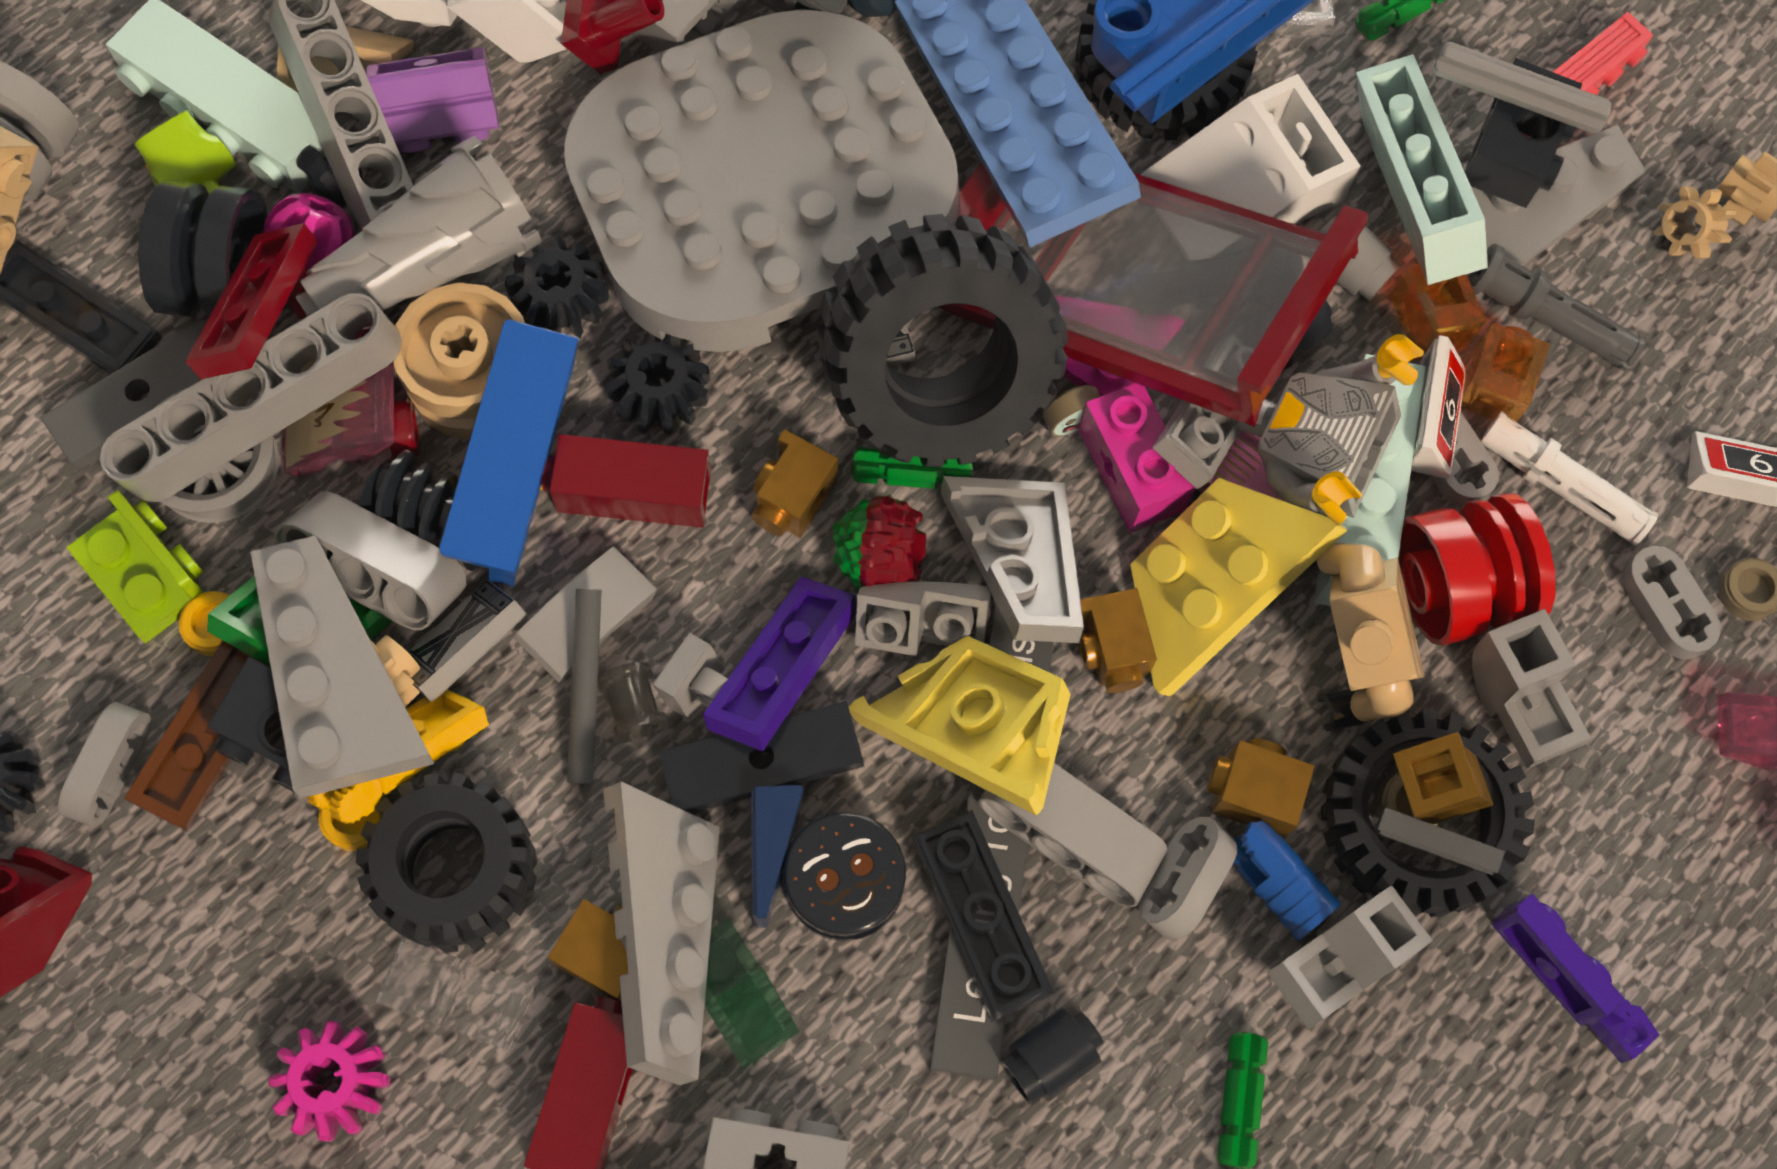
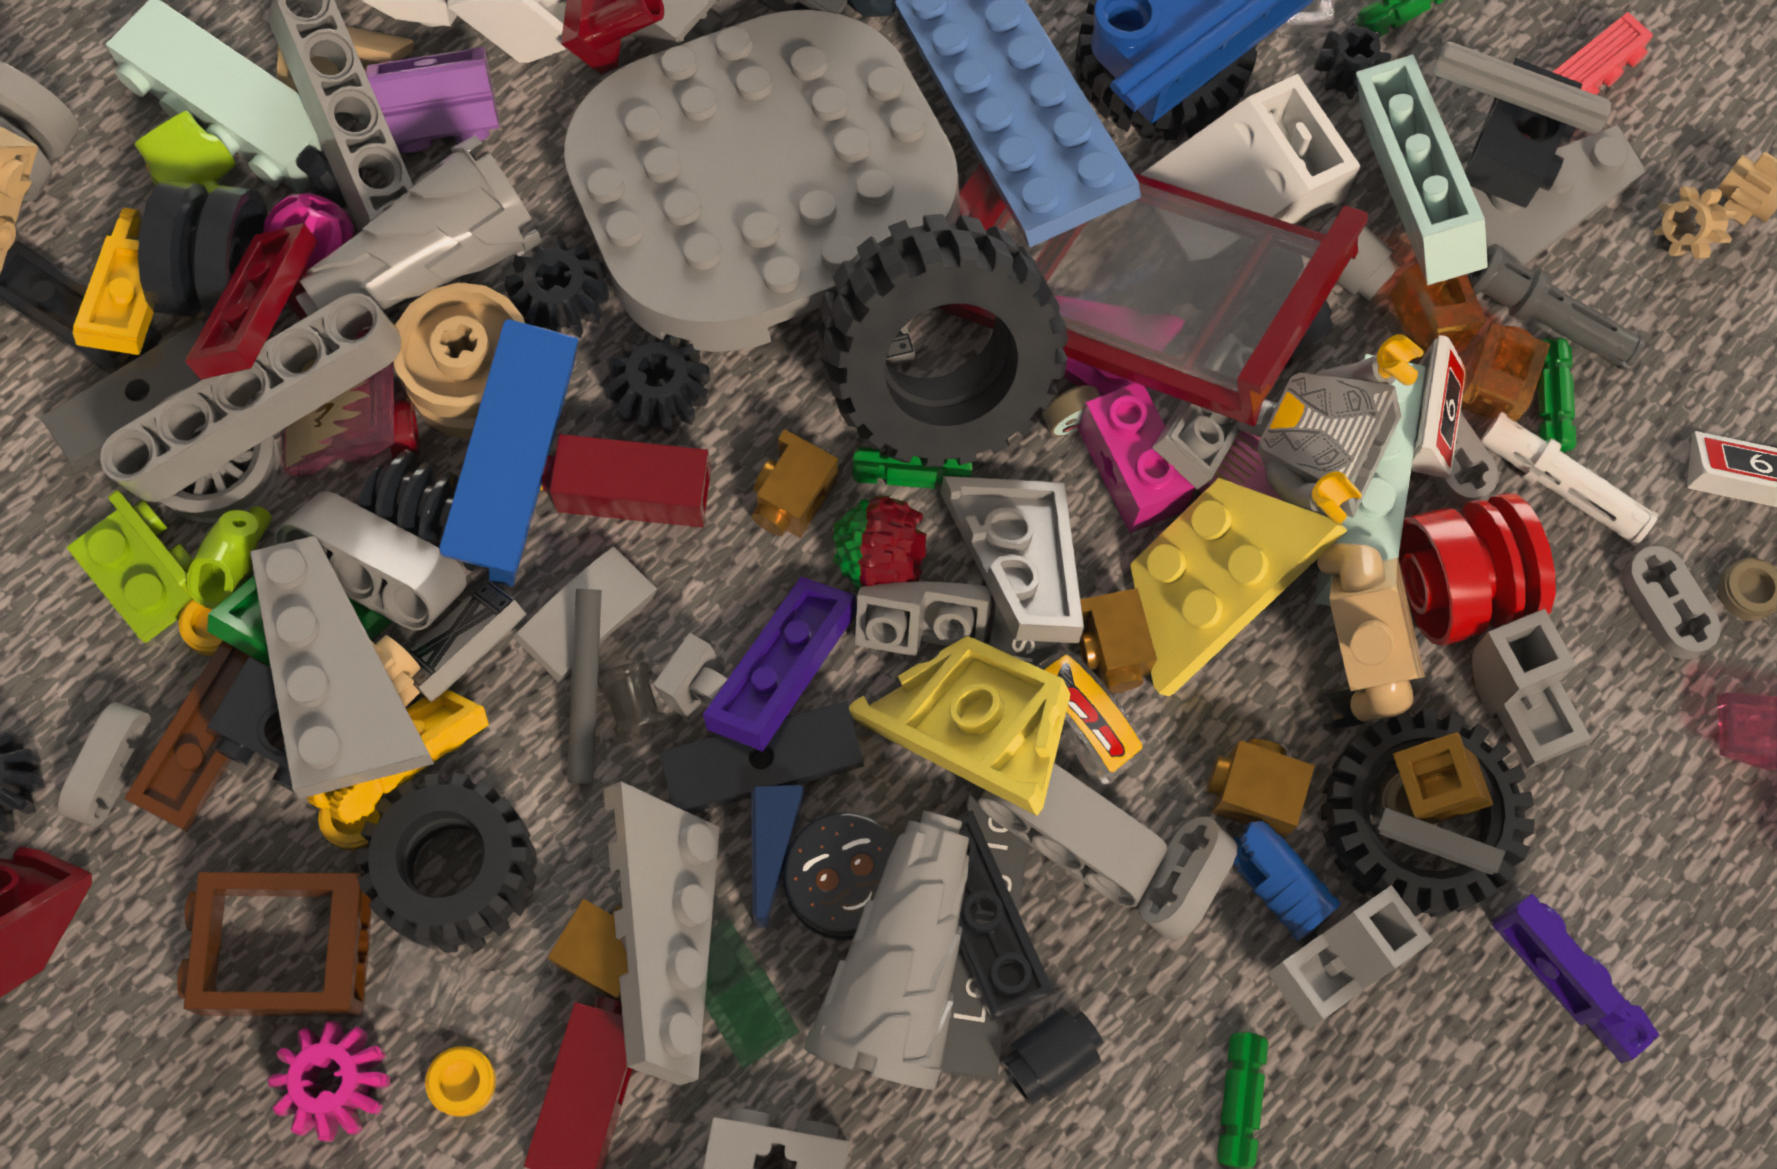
(114, 304): none -> yellow hinge
(225, 556): none -> lime piece
(345, 950): none -> reddish brown window
(460, 1081): none -> yellow tile
(893, 992): none -> light grey cone
(1095, 720): none -> slope
(1347, 54): none -> black gear
(1557, 395): none -> green axle

